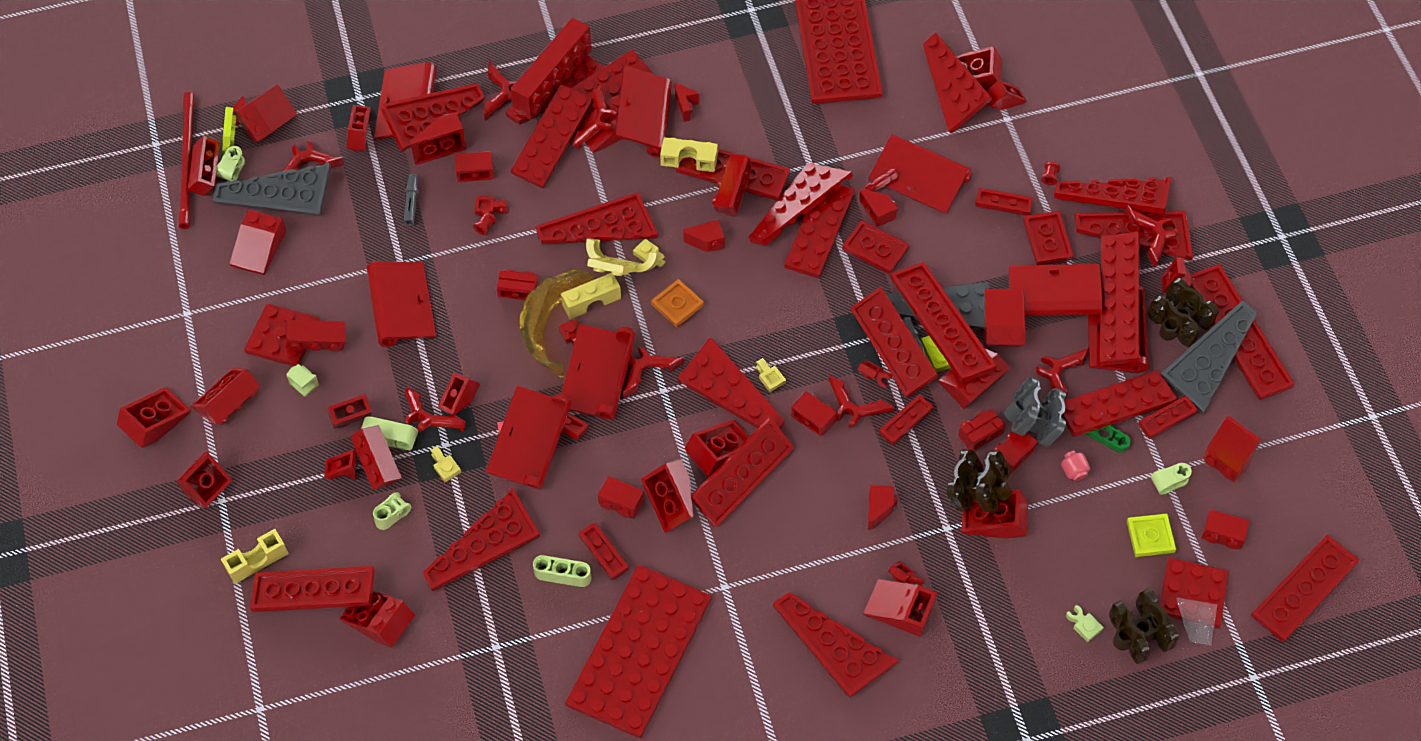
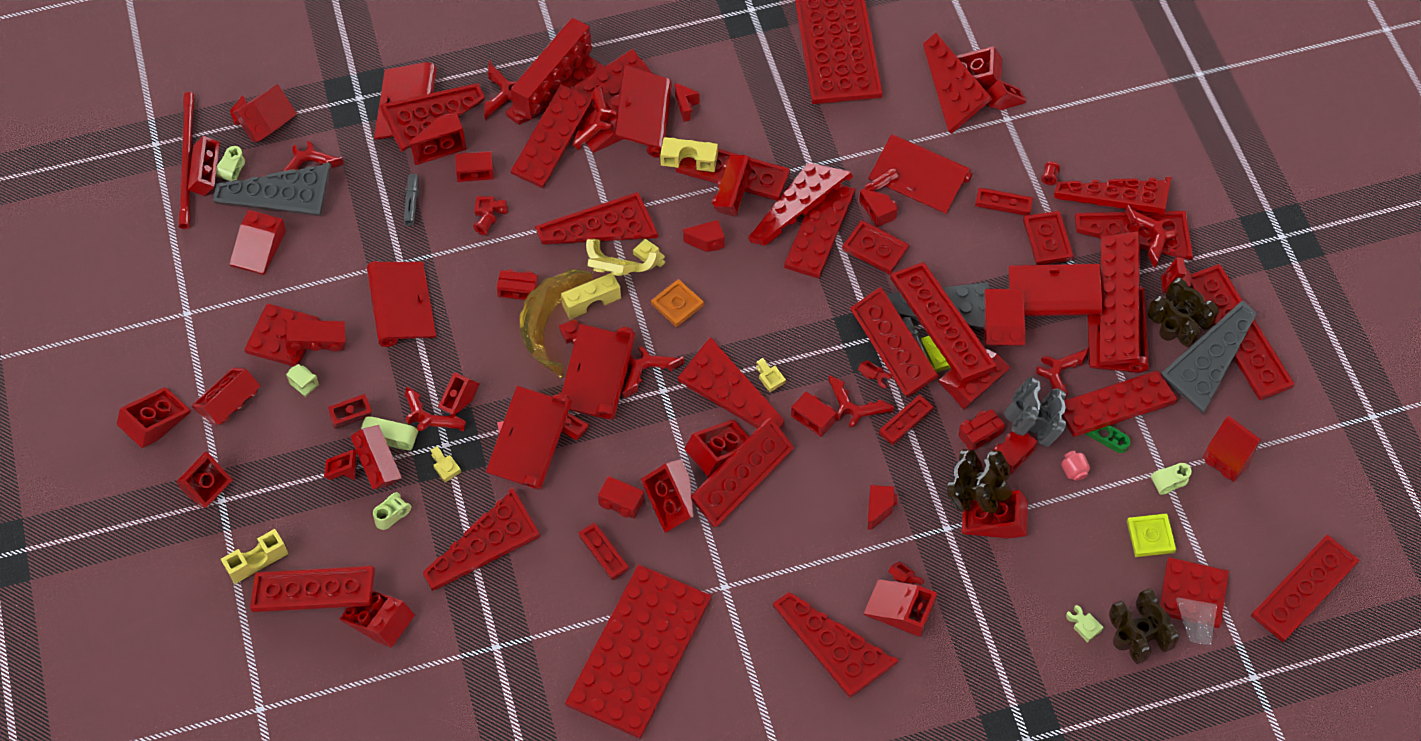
(229, 129): neon yellow plate -> none
(358, 128): red slope -> none
(555, 564): yellowish green beam -> none
(1167, 417): red plate -> none
(1225, 529): red brick -> none

